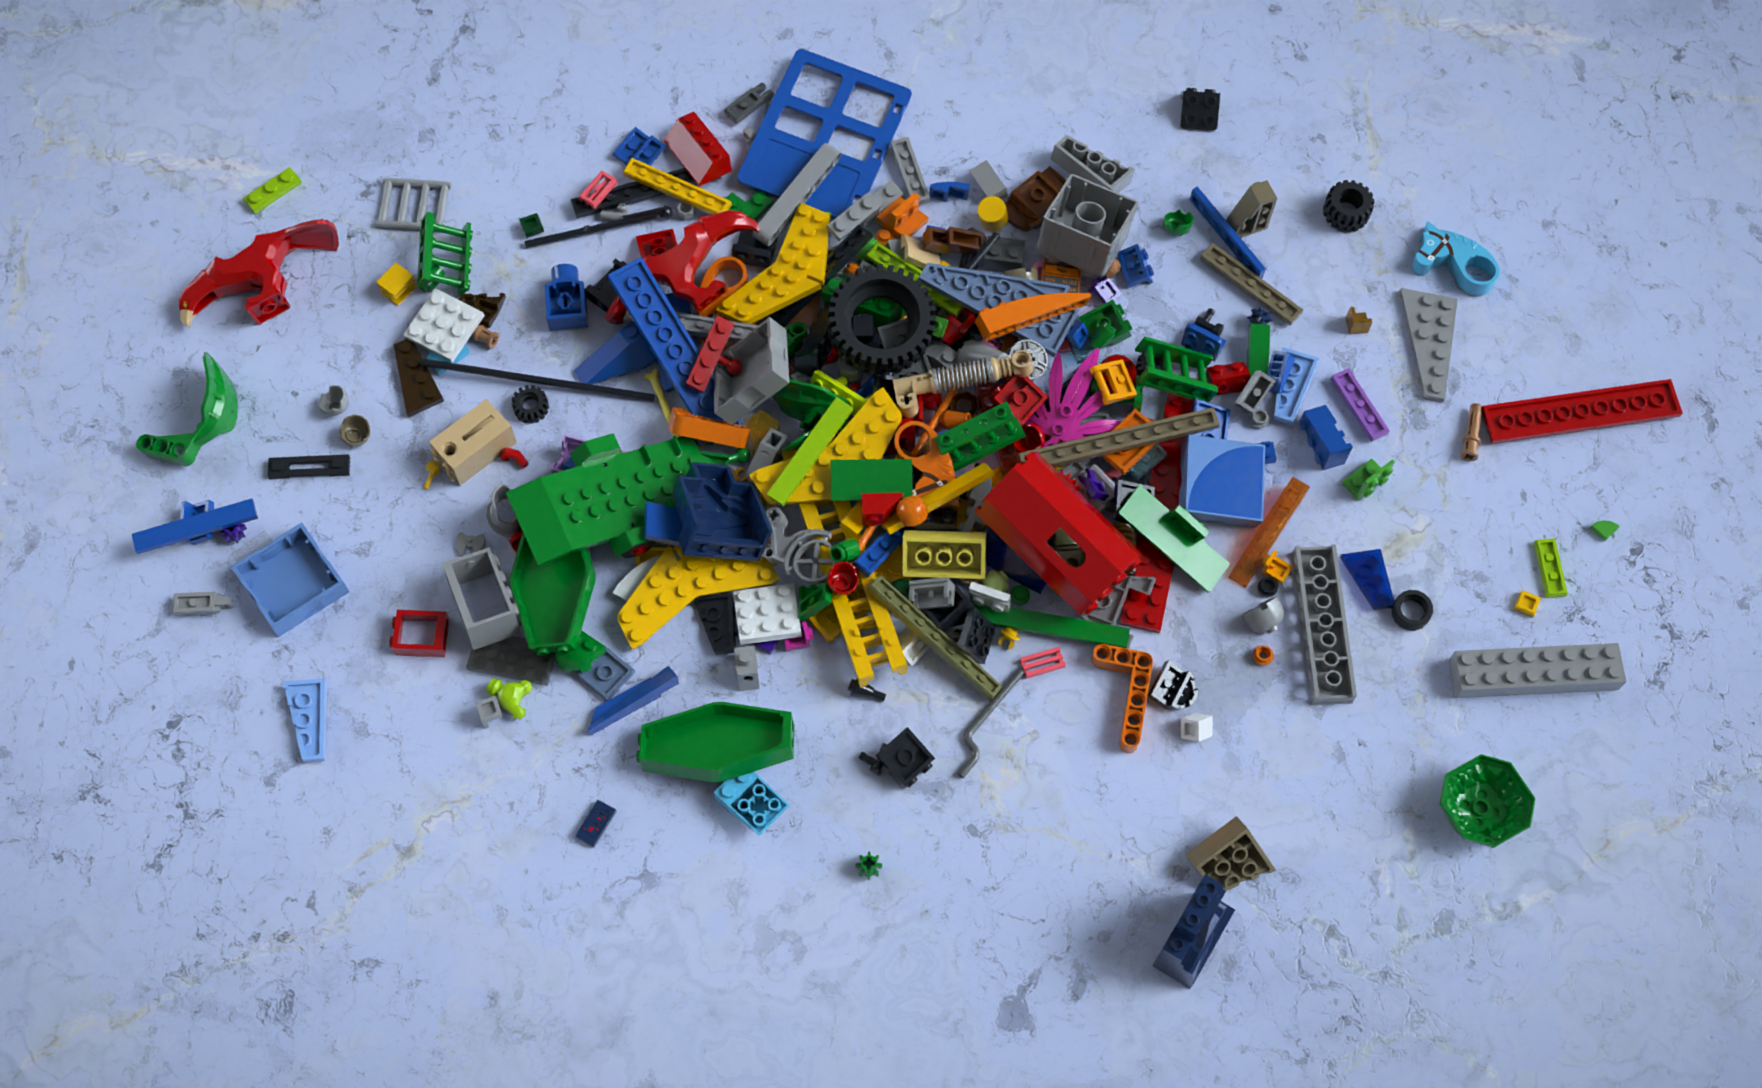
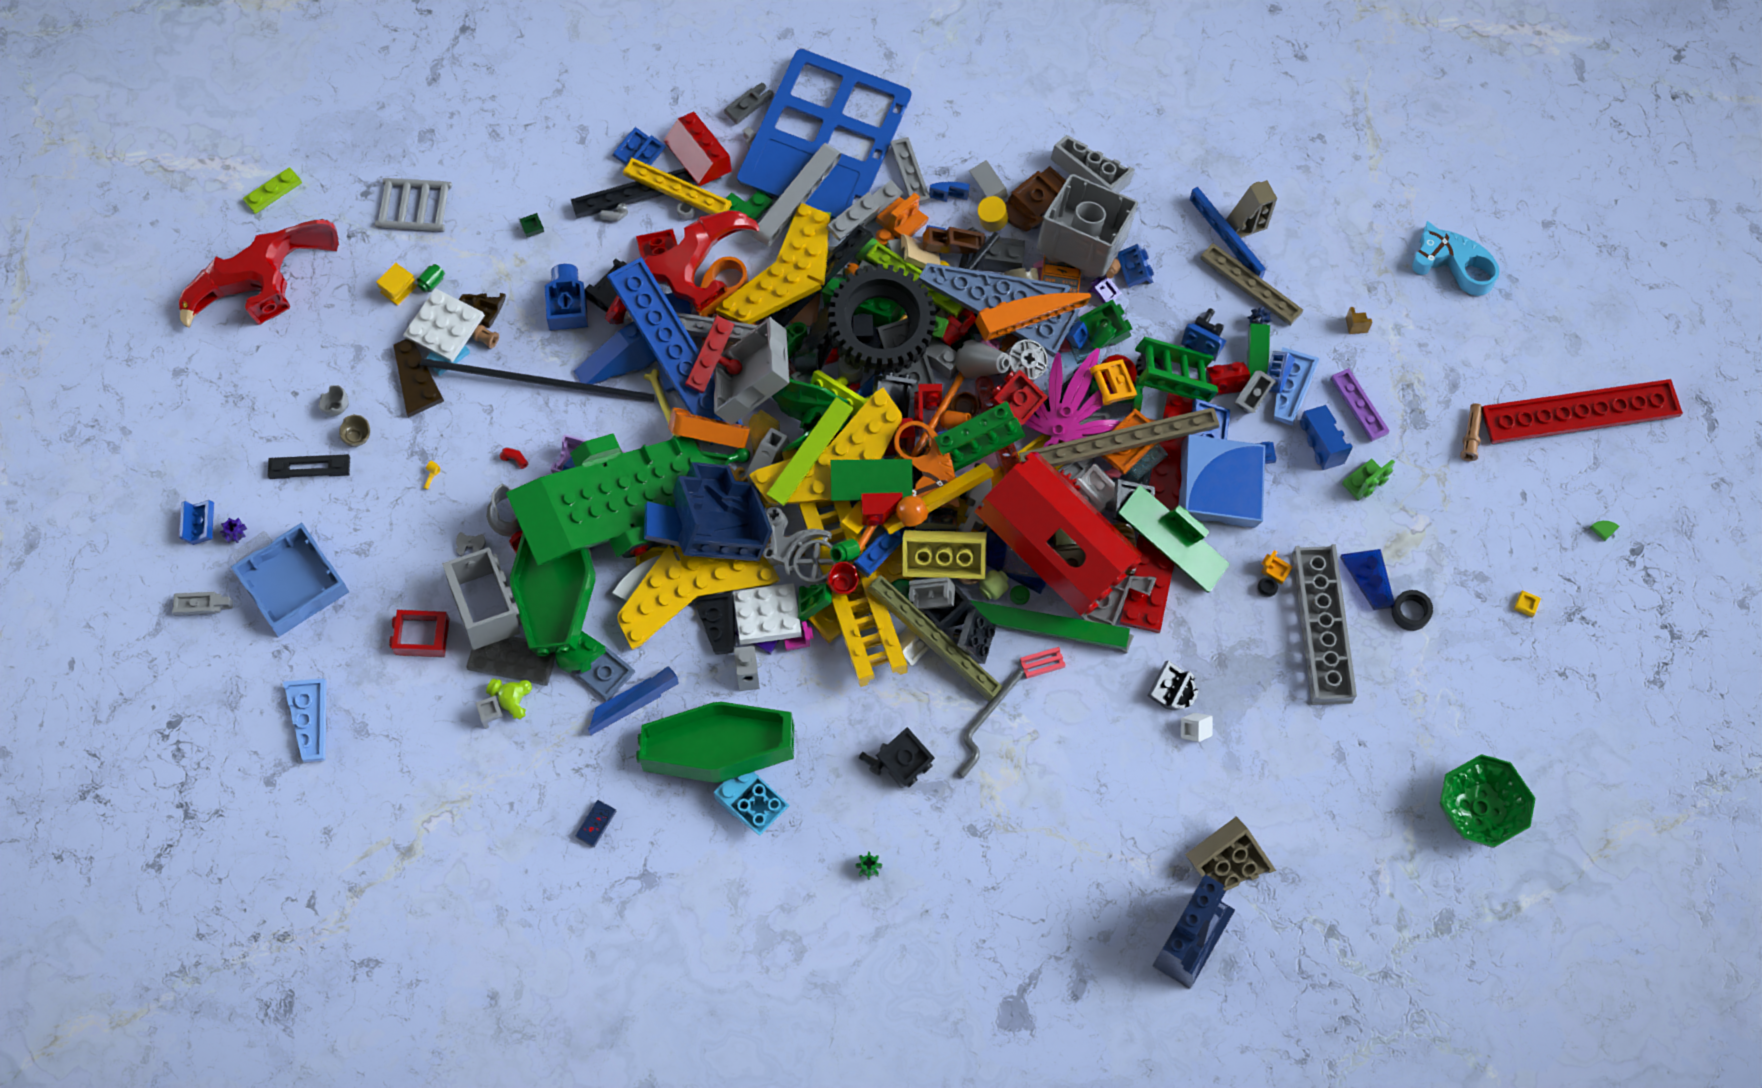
(194, 526): blue tile -> none
(218, 416): green piece -> none
(427, 259): green fence -> none
(472, 442): tan brick -> none
(532, 414): black tyre -> none
(602, 192): coral tile -> none
(629, 219): black bar -> none
(752, 251): black bracket -> none
(865, 691): black cone -> none
(958, 376): tan piece -> none
(990, 597): white plate -> none
(1009, 634): yellow plate -> none
(1033, 440): red hair -> none
(1094, 487): dark purple plate -> none
(1134, 691): orange beam -> none
(1178, 223): green hair -> none
(1200, 109): black bracket -> none
(1259, 419): light grey plate -> none
(1264, 650): orange plate -> none
(1265, 616): light grey cylinder -> none
(1269, 531): clear orange slope -> none
(1348, 193): black tyre -> none
(1431, 337): light grey wing -> none
(1537, 670): light grey brick -> none
(1550, 568): lime tile -> none

